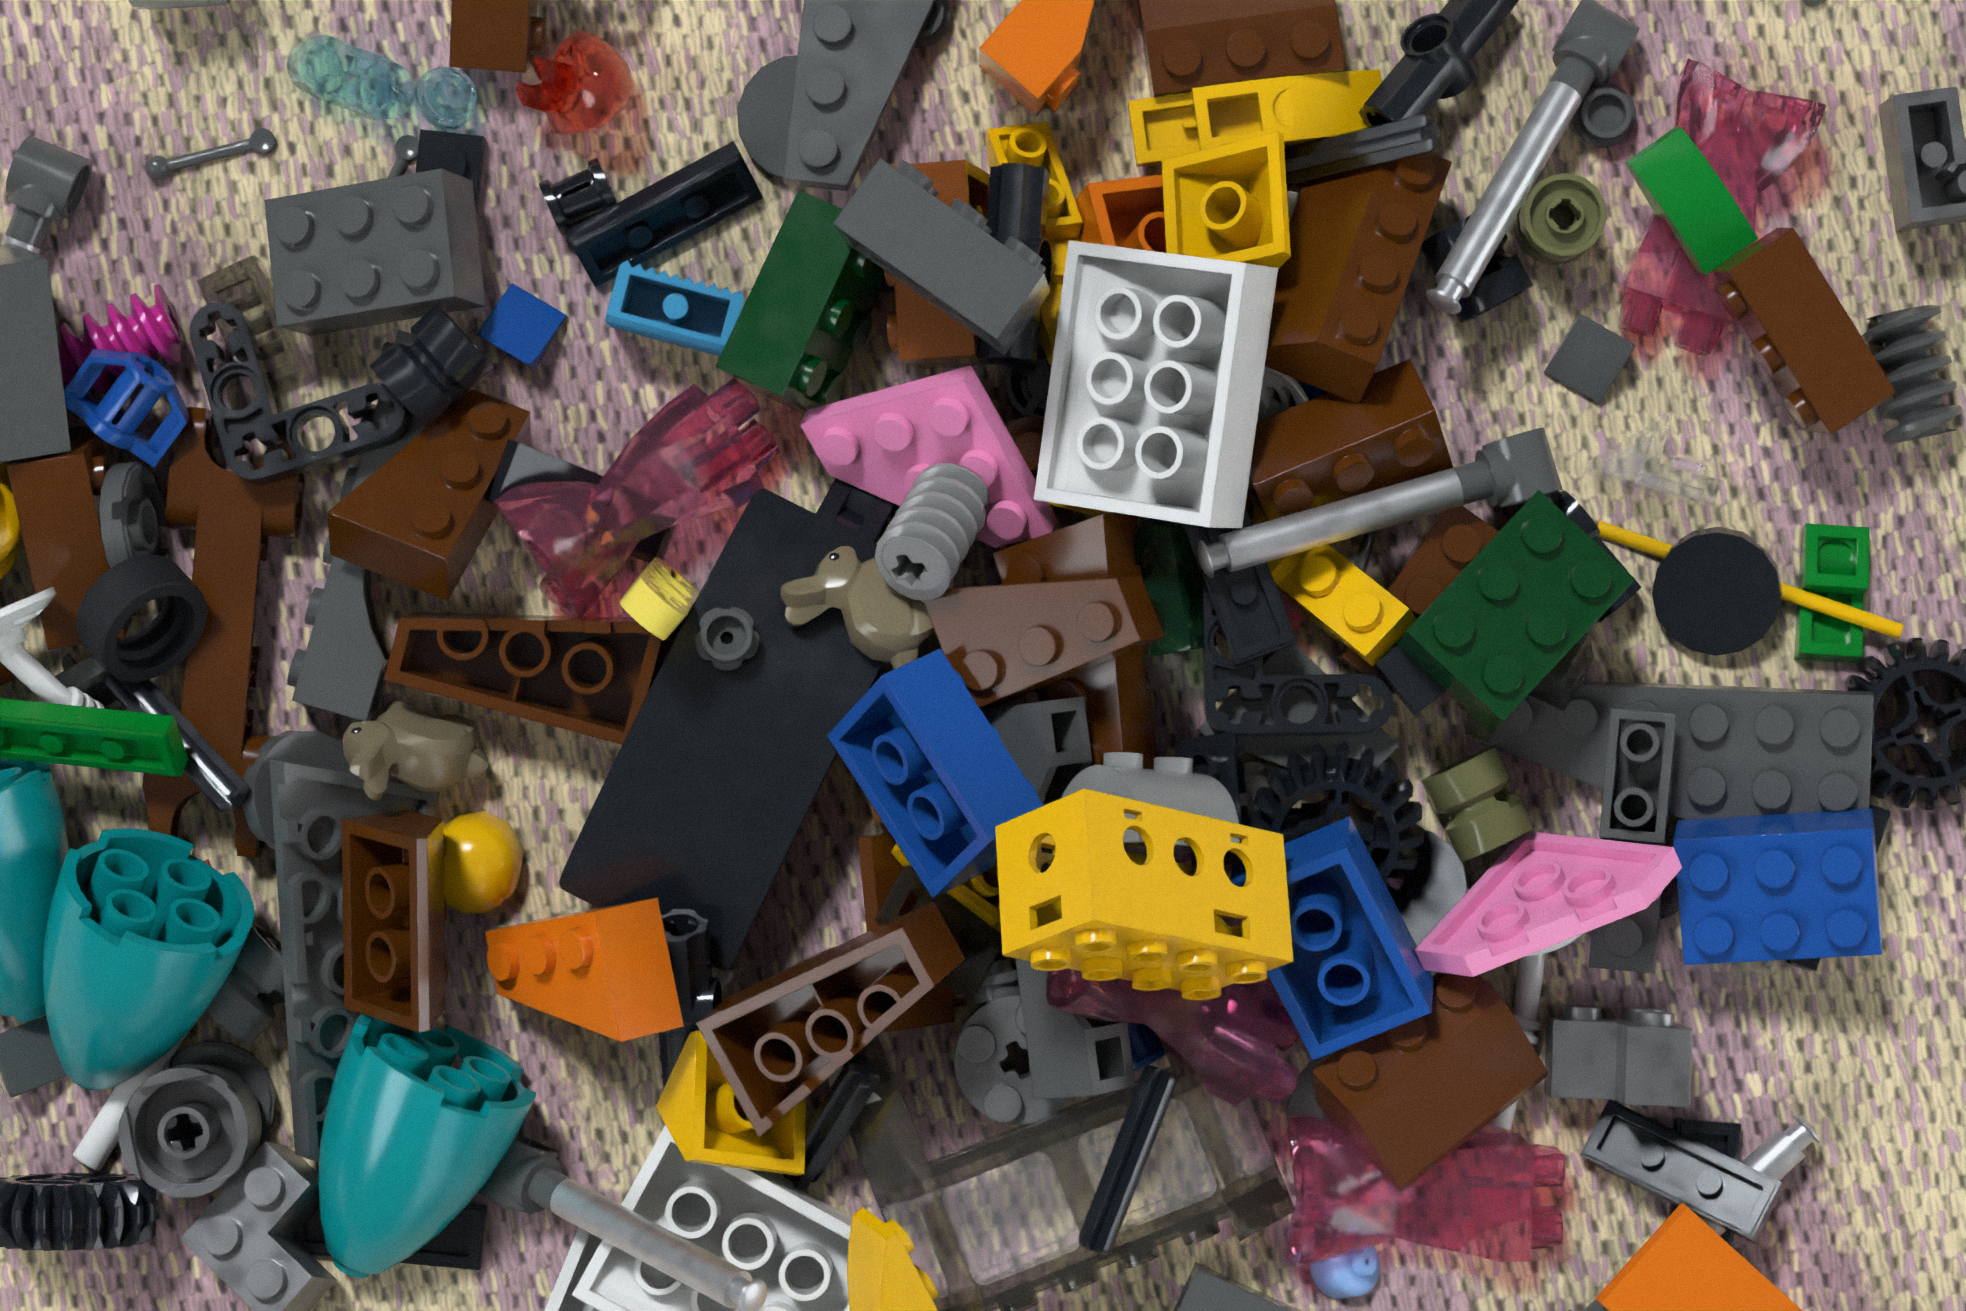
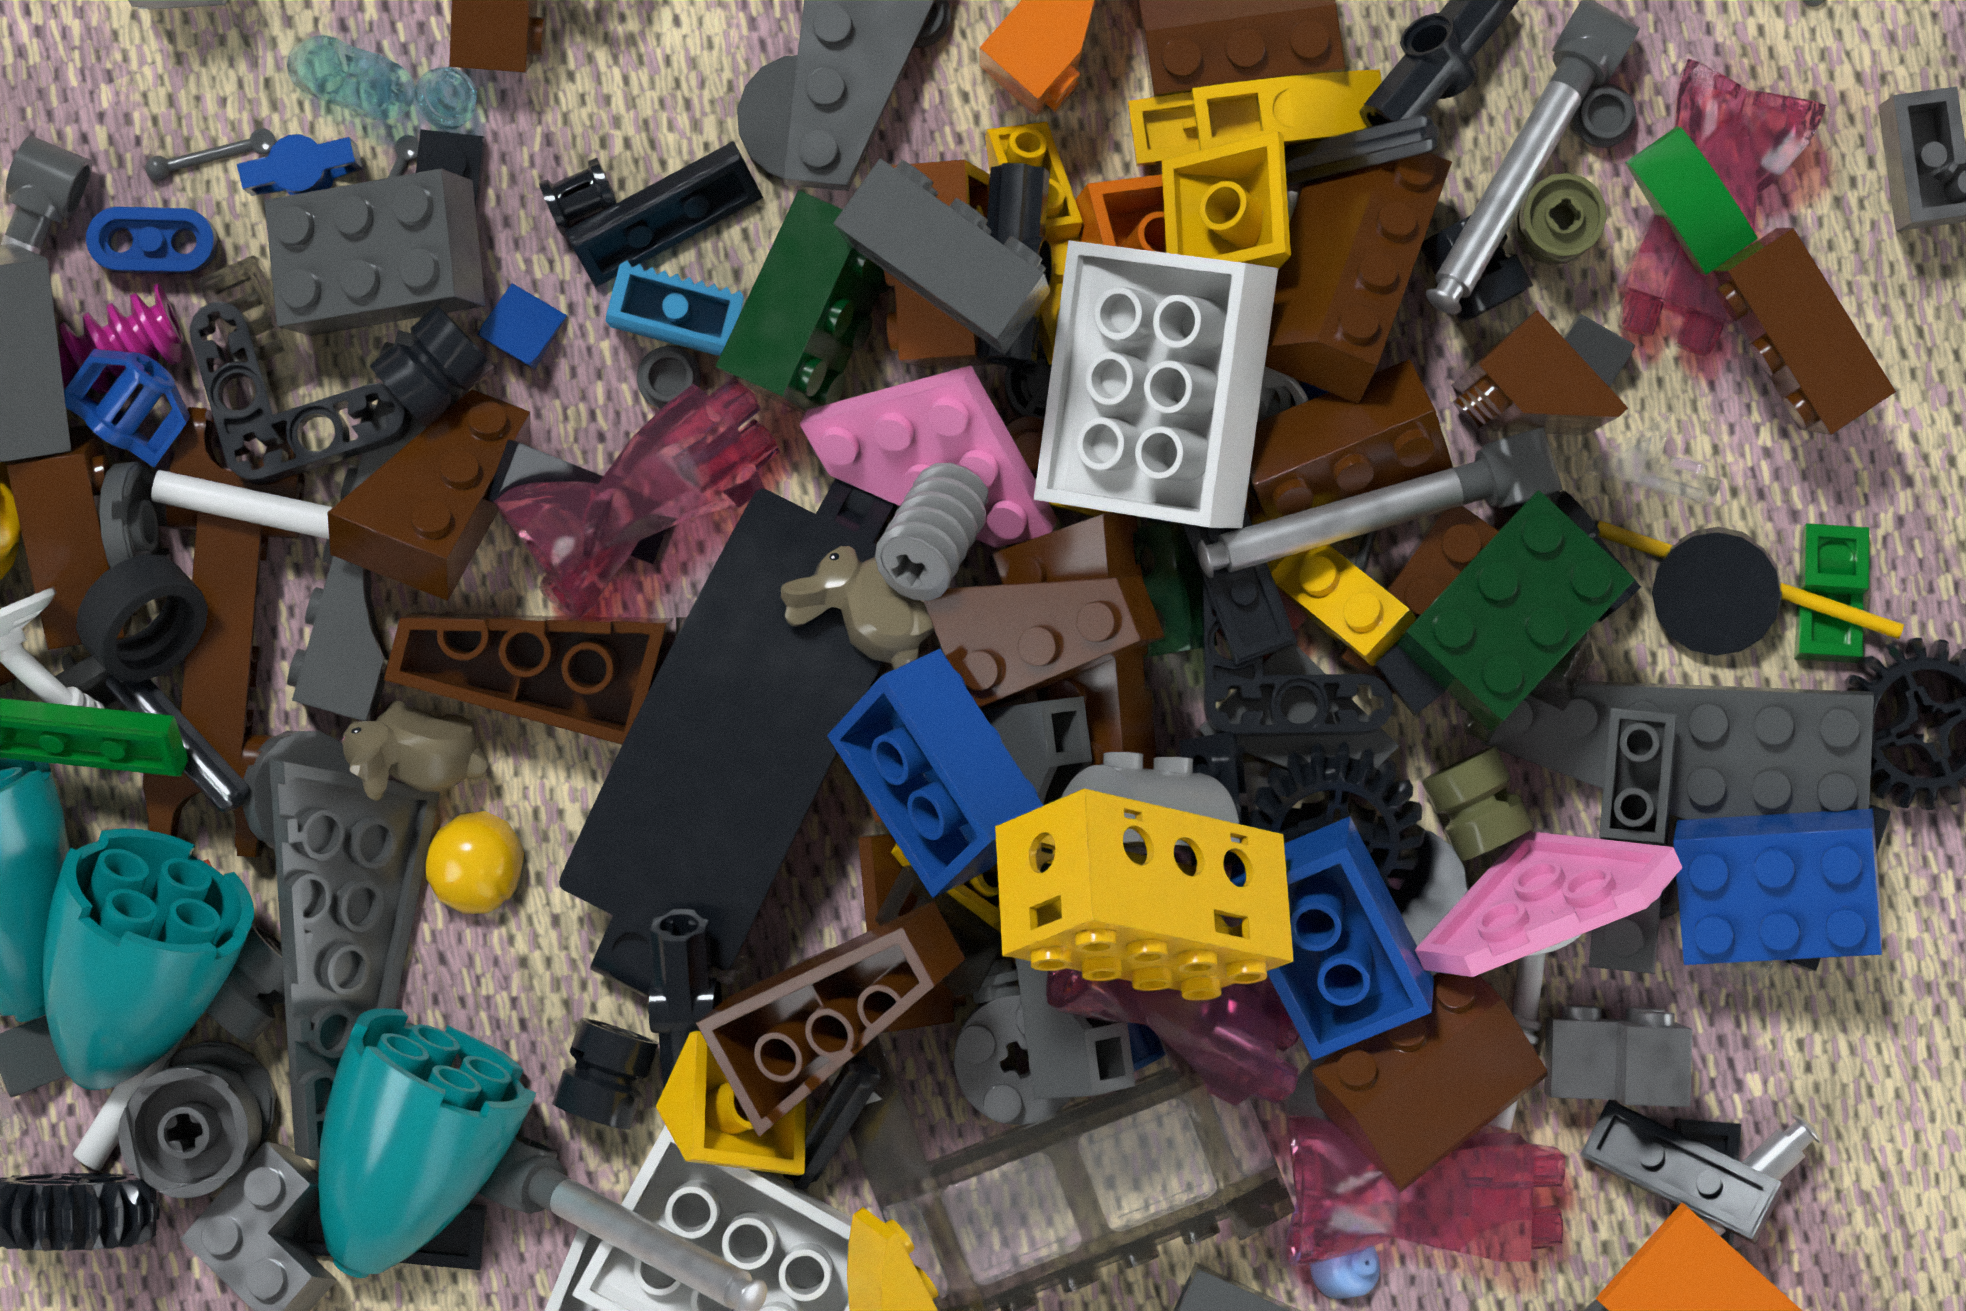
(153, 240): none -> blue plate
(241, 503): none -> white piece
(300, 165): none -> blue piece
(394, 917): reddish brown slope -> none
(580, 86): clear red piece -> none
(591, 969): orange wedge -> none
(605, 1073): none -> black wheel
(659, 598): light yellow beam -> none
(666, 374): none -> dark grey plate
(719, 621): dark grey plate -> none
(1127, 1160): black axle -> none
(1535, 383): none -> reddish brown slope
(1912, 373): dark grey piece -> none

